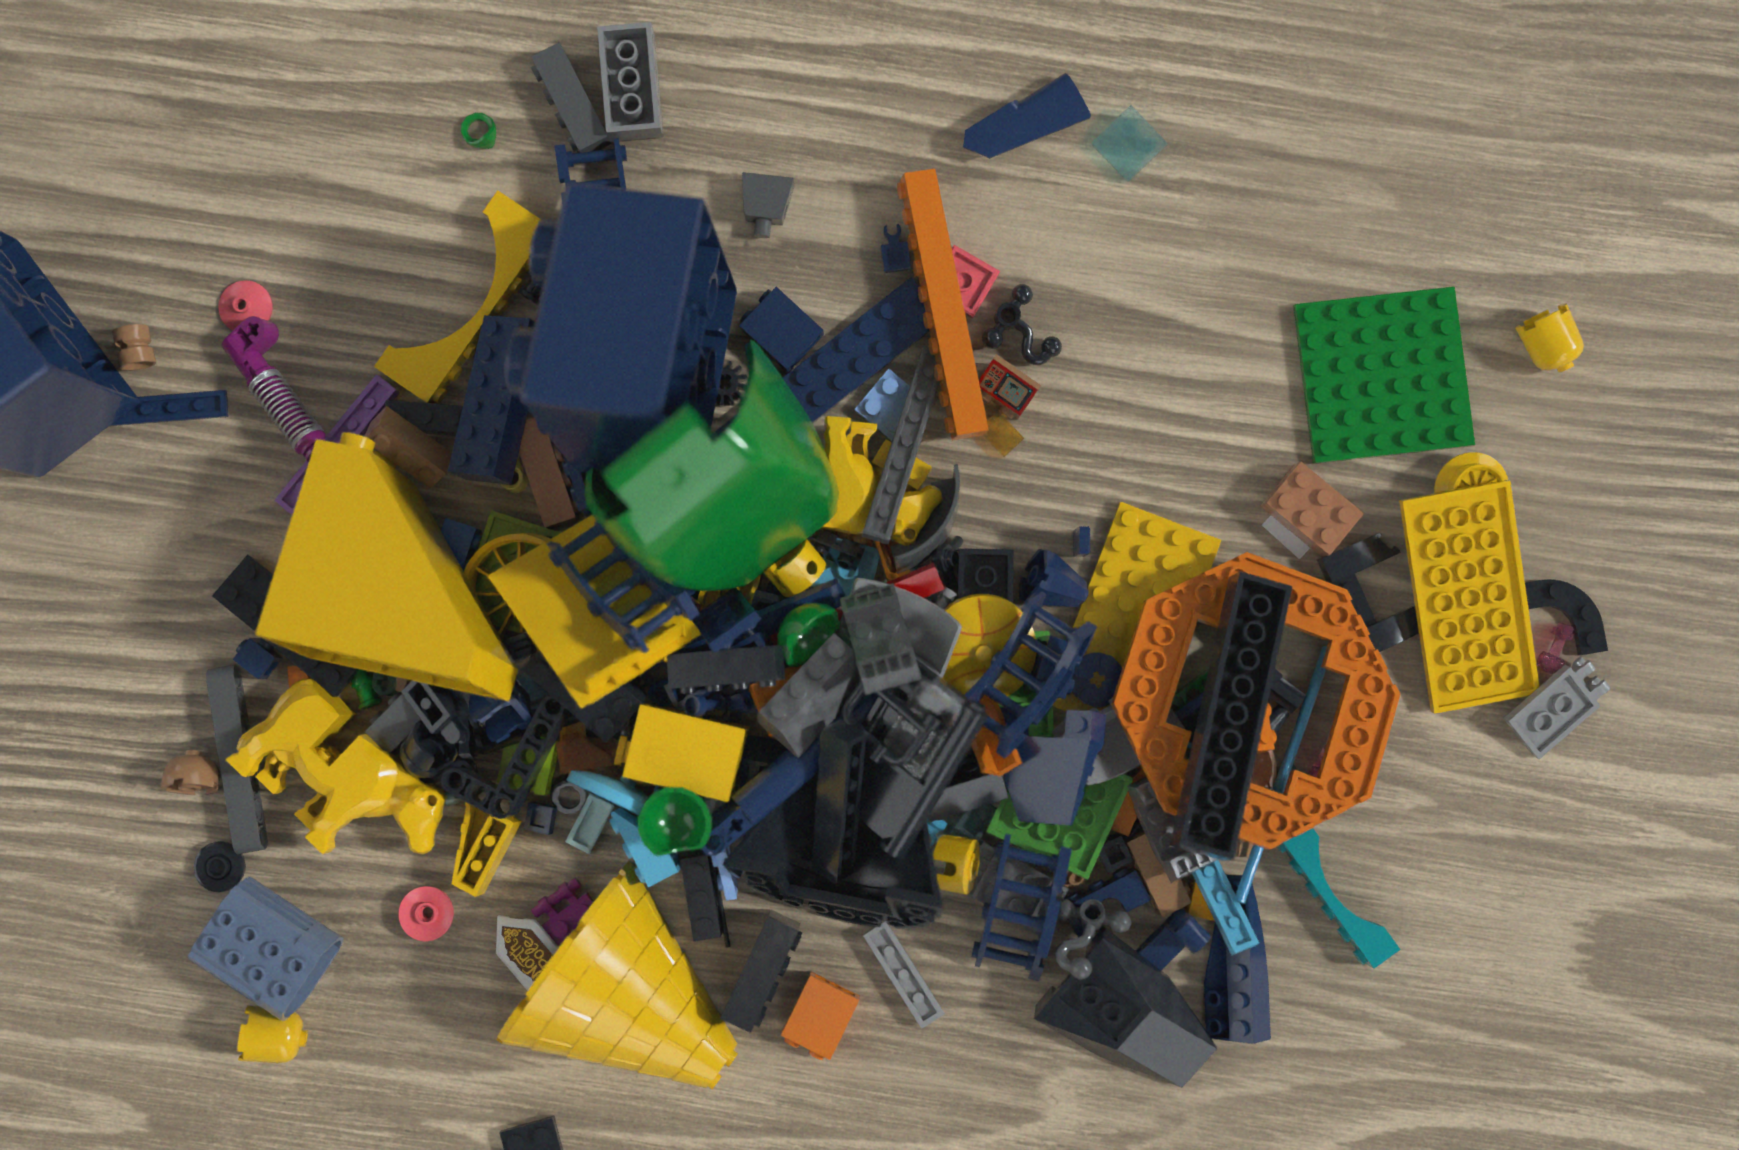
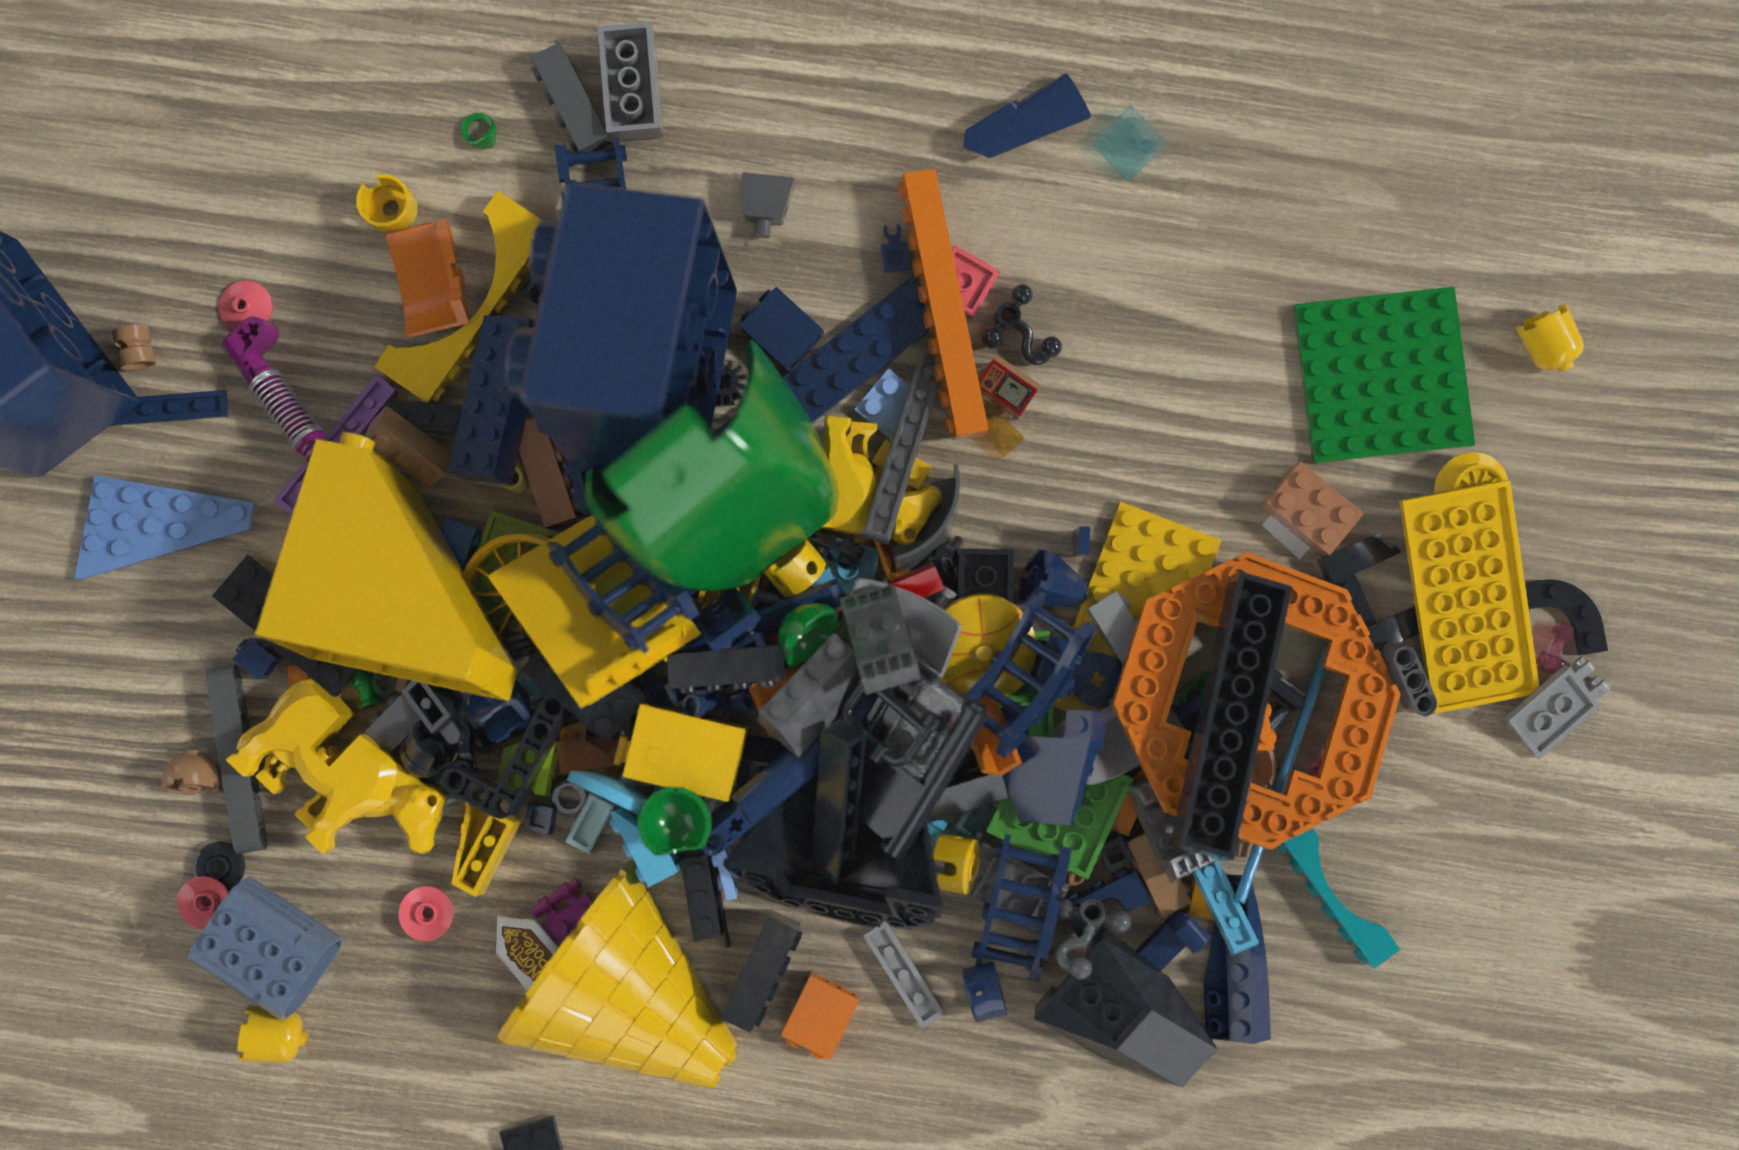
(146, 521): none -> medium blue wing
(192, 901): none -> coral dish
(373, 200): none -> yellow piece
(428, 278): none -> orange panel
(991, 1002): none -> dark blue piece
(1114, 623): none -> light grey brick
(1417, 686): none -> dark grey beam

